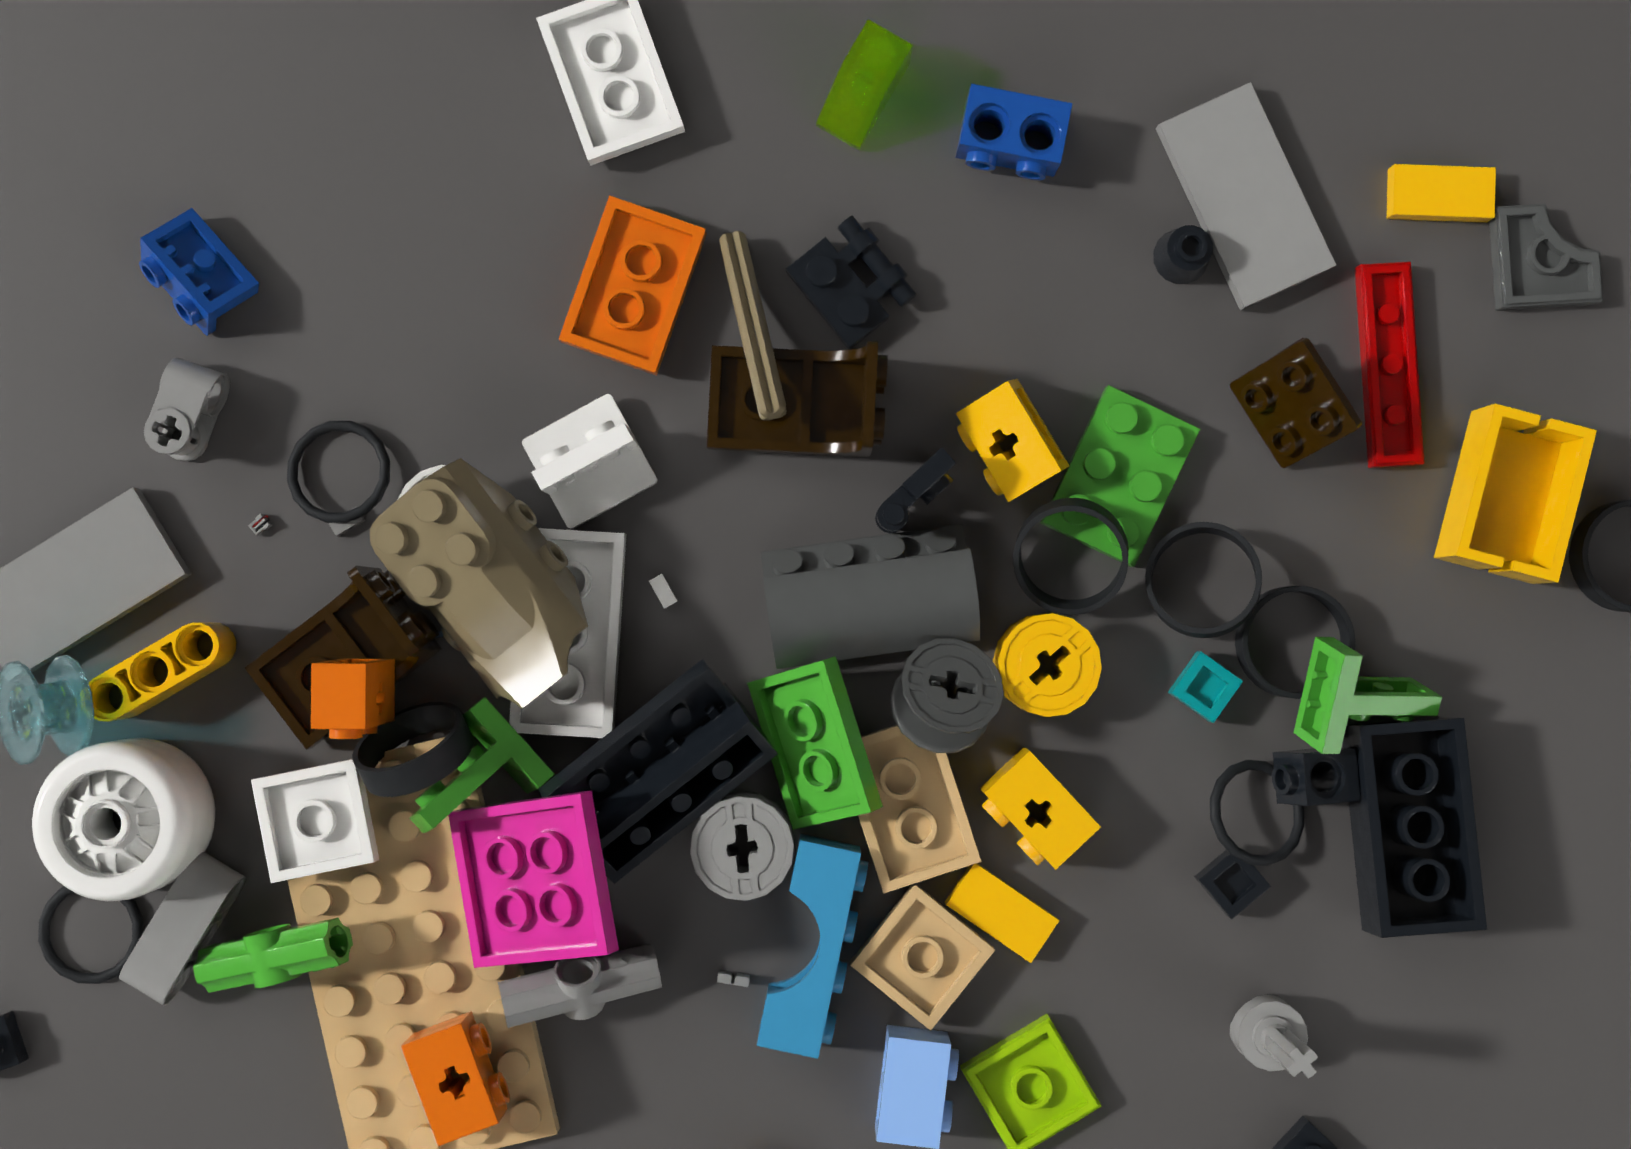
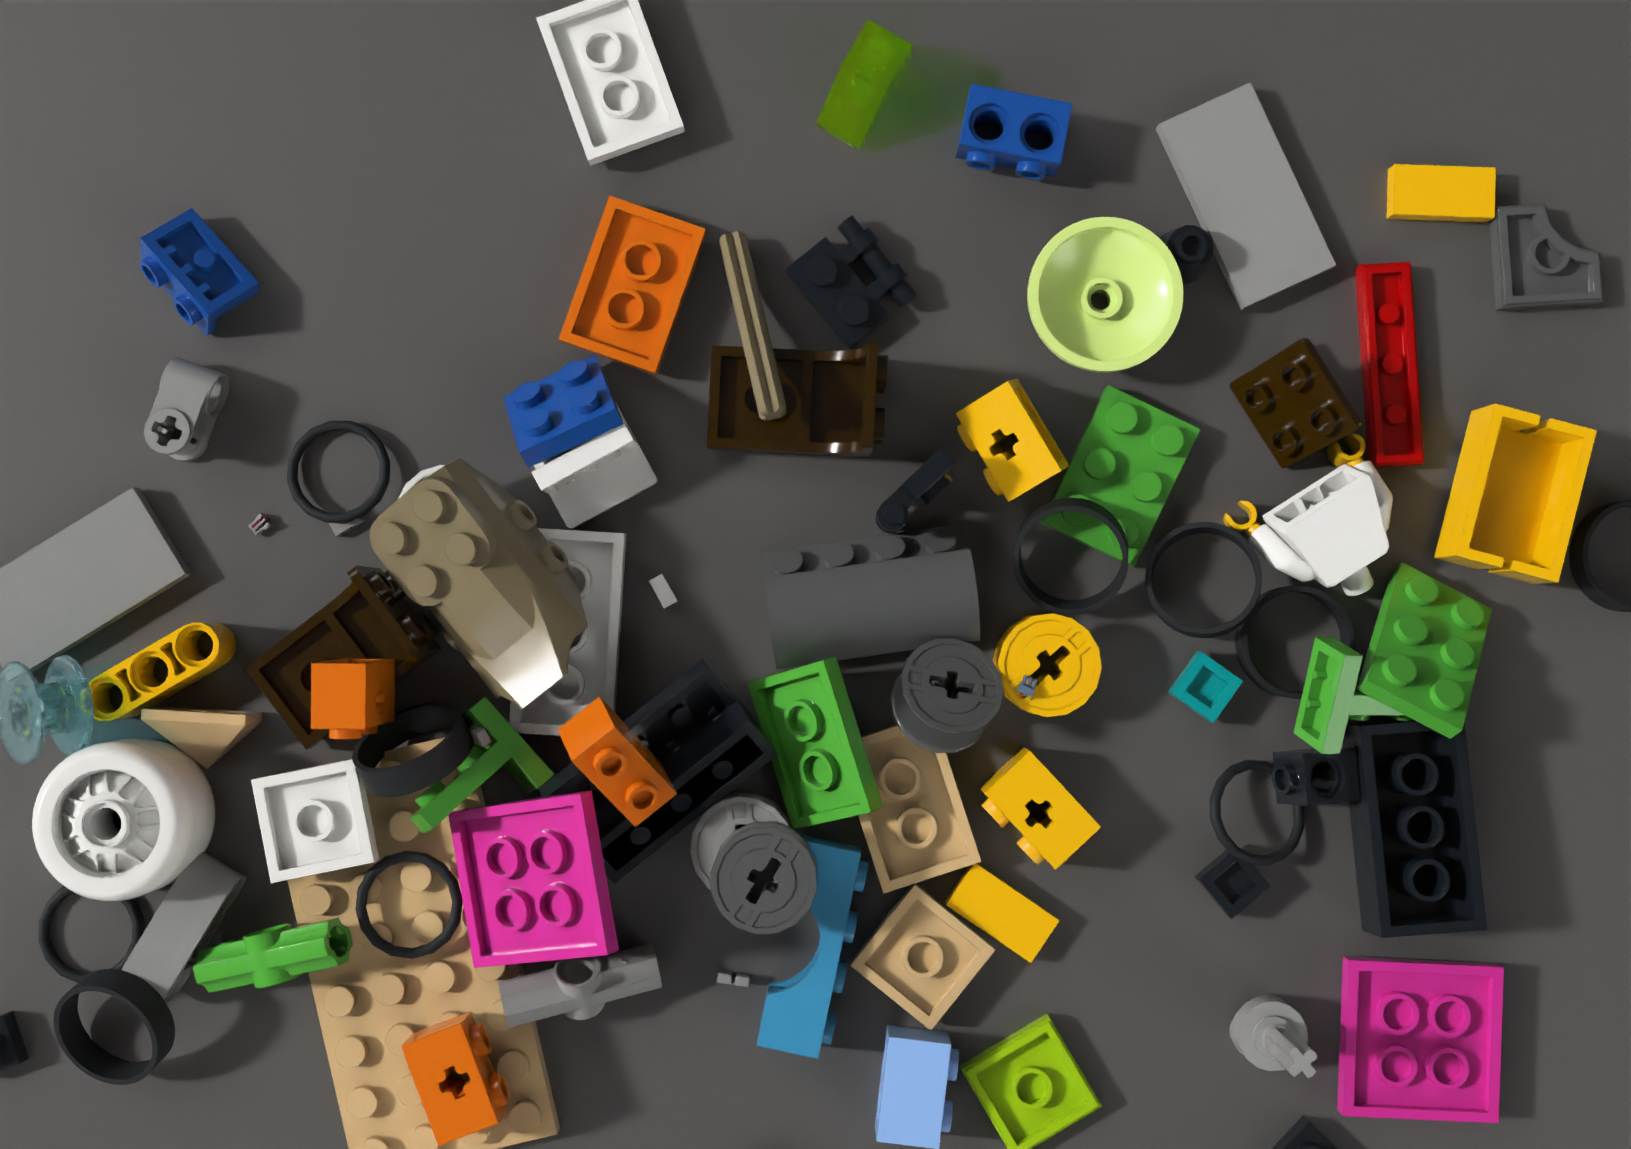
(92, 1058): none -> black tyre
(202, 732): none -> tan slope
(370, 932): none -> black piece
(479, 736): none -> light grey piece
(561, 410): none -> blue plate
(616, 761): none -> orange brick
(776, 905): none -> dark grey piece
(1027, 687): none -> sand blue piece
(1127, 268): none -> yellowish green dish
(1329, 526): none -> white torso
(1420, 1039): none -> dark pink plate
(1425, 650): none -> bright green plate

